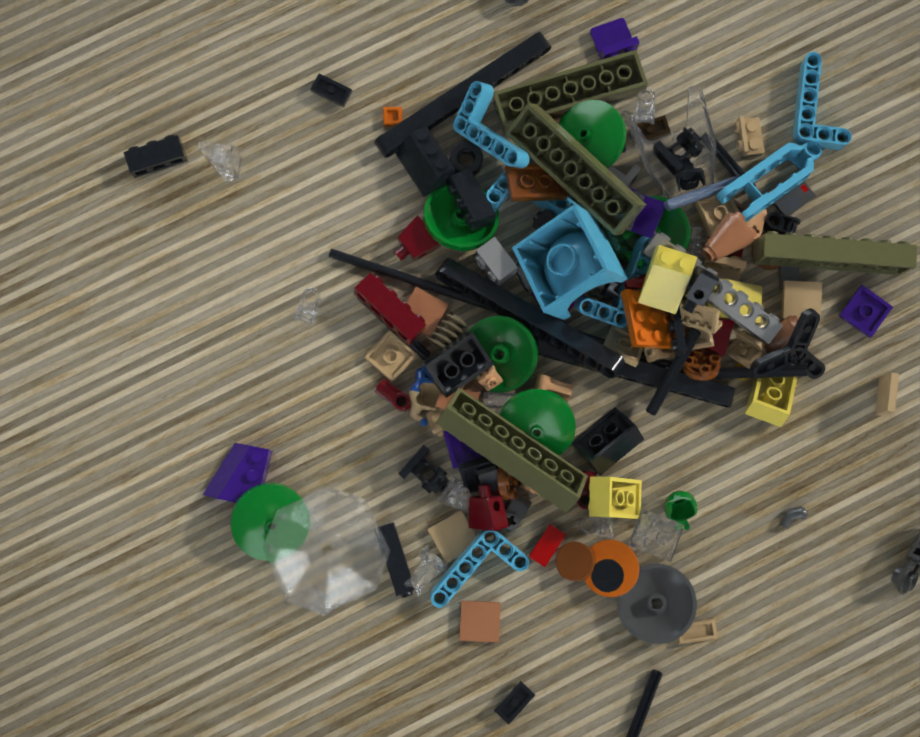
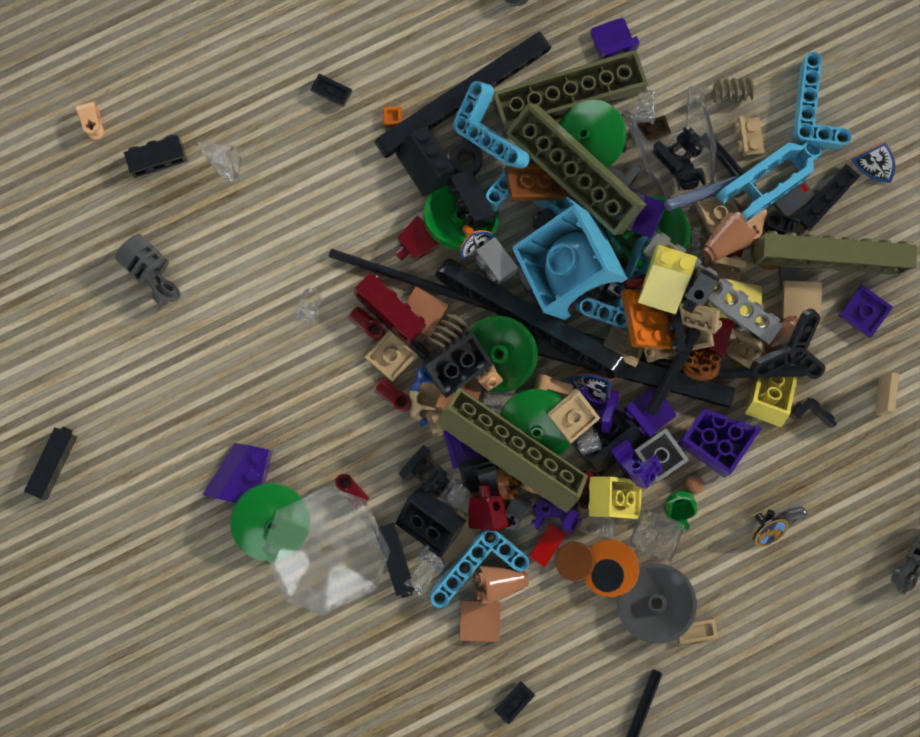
(51, 463): none -> black brick
(90, 120): none -> light nougat piece
(146, 266): none -> dark grey cylinder
(353, 487): none -> dark red piece
(366, 322): none -> dark red piece
(430, 521): none -> black slope
(474, 240): none -> shield
(497, 583): none -> nougat cone
(569, 519): none -> dark purple tile
(573, 416): none -> tan tile
(589, 441): none -> clear piece
(597, 385): none -> shield
(606, 408): none -> dark purple tile
(639, 472): none -> dark purple tile
(647, 423): none -> dark purple bracket
(667, 451): none -> light grey brick
(694, 484): none -> nougat tile
(718, 441): none -> dark purple wedge
(732, 87): none -> dark tan piece
(770, 530): none -> shield
(813, 405): none -> black bracket
(828, 197): none -> black plate
(877, 163): none -> shield

